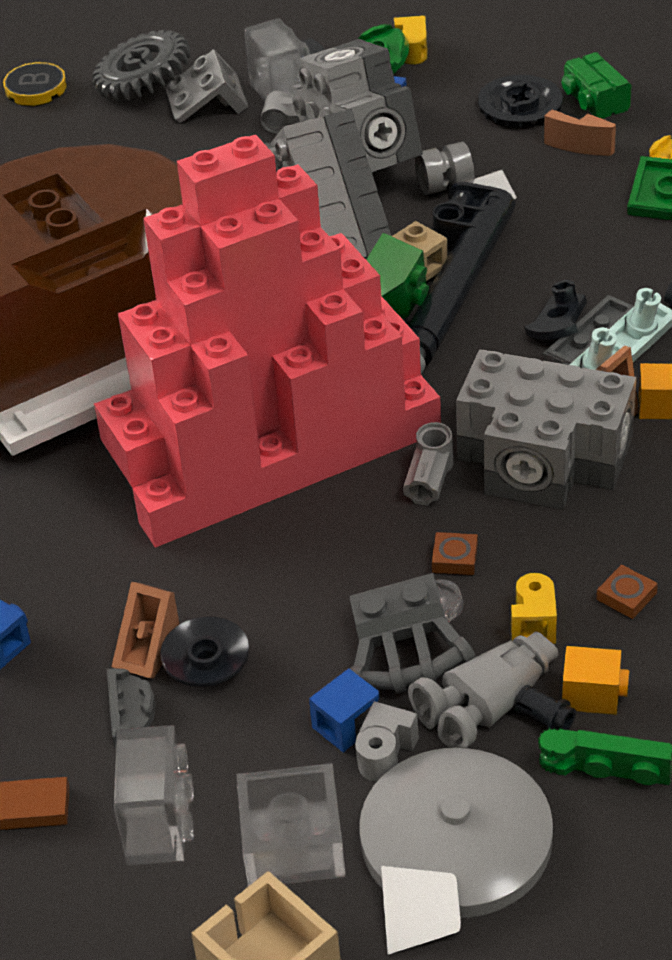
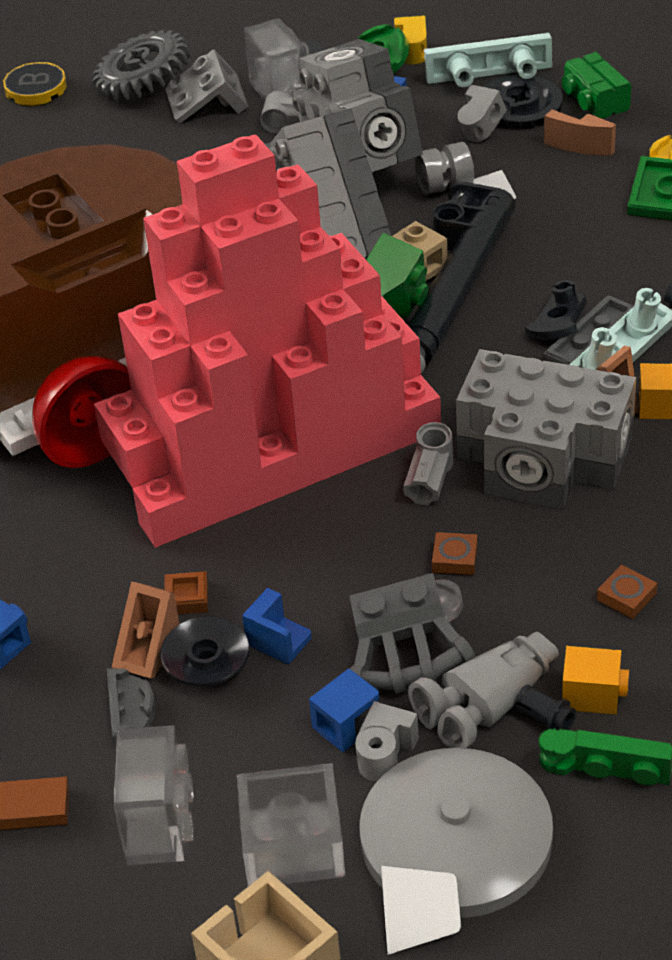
(65, 409): none -> red piece
(189, 591): none -> dark orange tile
(271, 631): none -> blue panel
(481, 113): none -> light grey leg
(488, 58): none -> light aqua plate
(534, 607): yellow leg -> none

